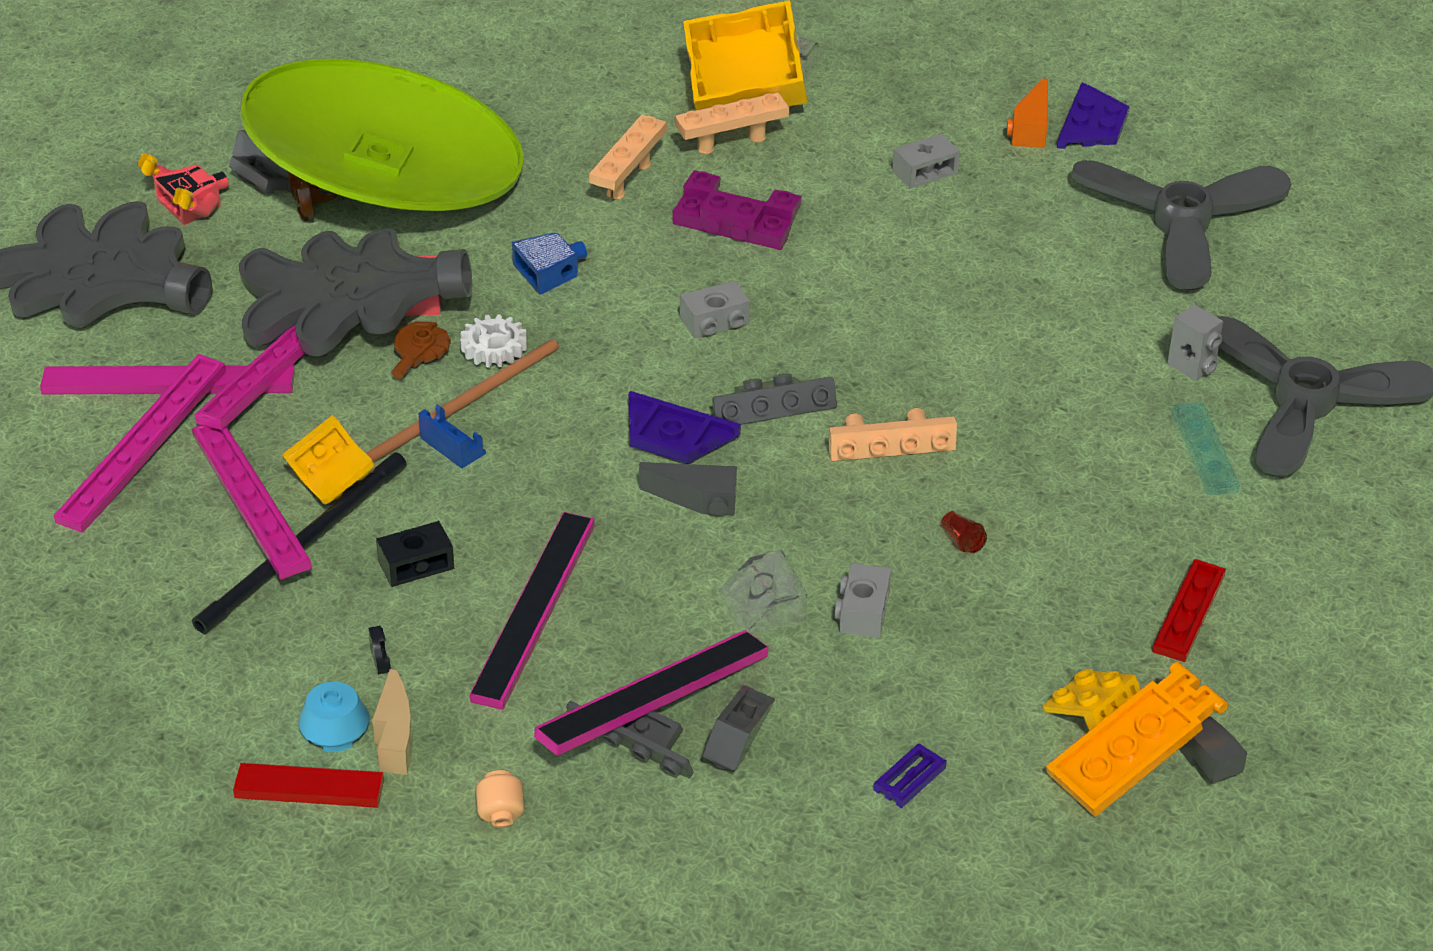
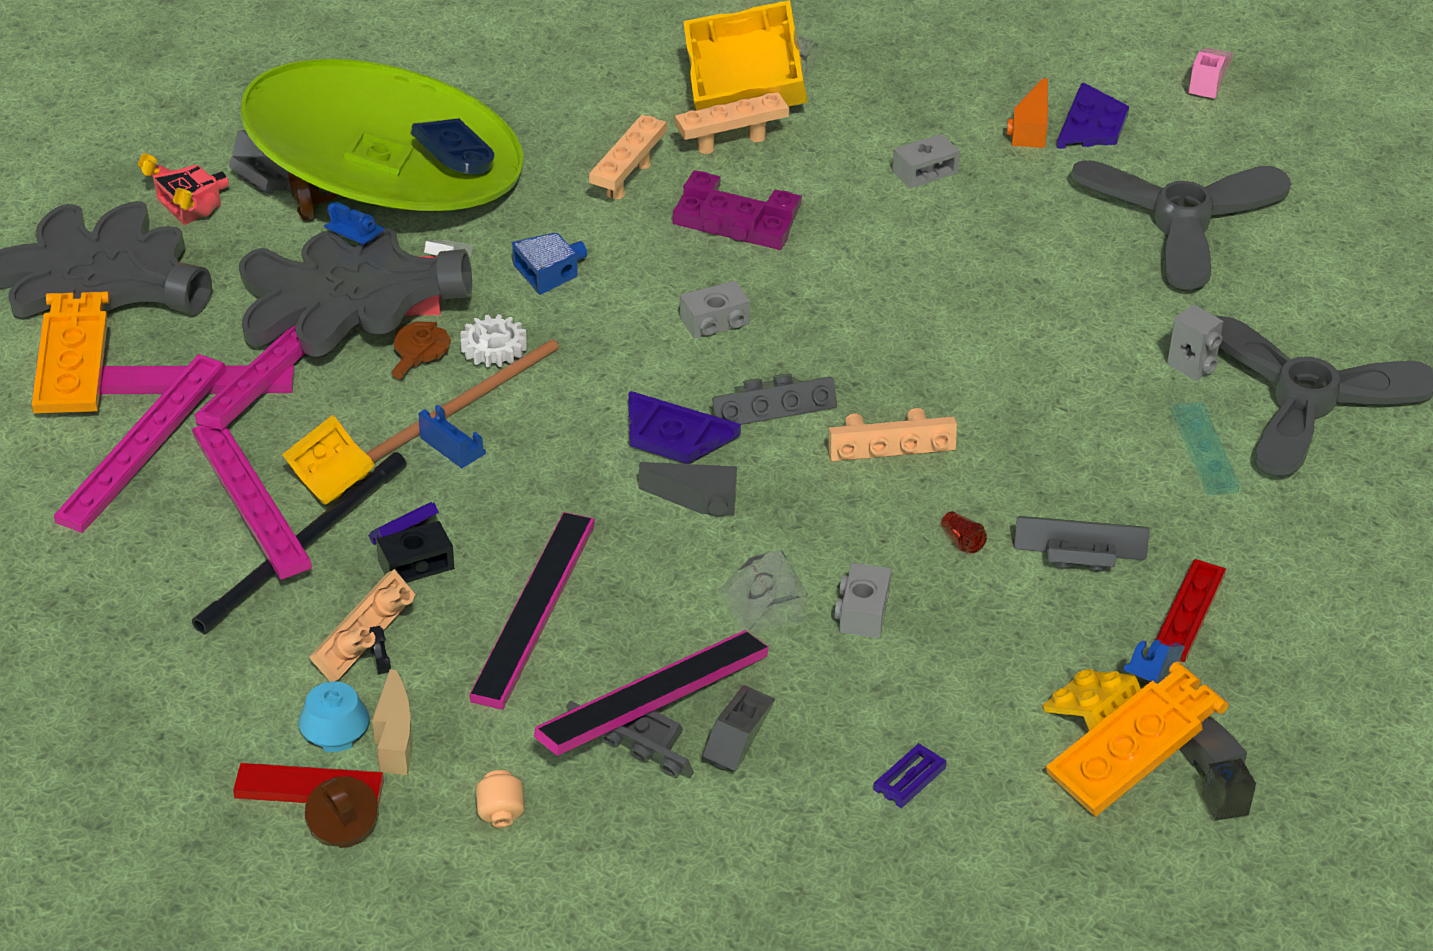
(71, 353): none -> light orange hinge
(341, 812): none -> reddish brown tile
(352, 224): none -> blue hinge
(352, 635): none -> light nougat plate
(404, 522): none -> dark purple tile
(435, 246): none -> white tile
(455, 145): none -> dark blue tile
(1081, 541): none -> dark grey bracket
(1156, 663): none -> blue hinge
(1209, 72): none -> bright pink slope
(1228, 789): none -> clear smoke brick

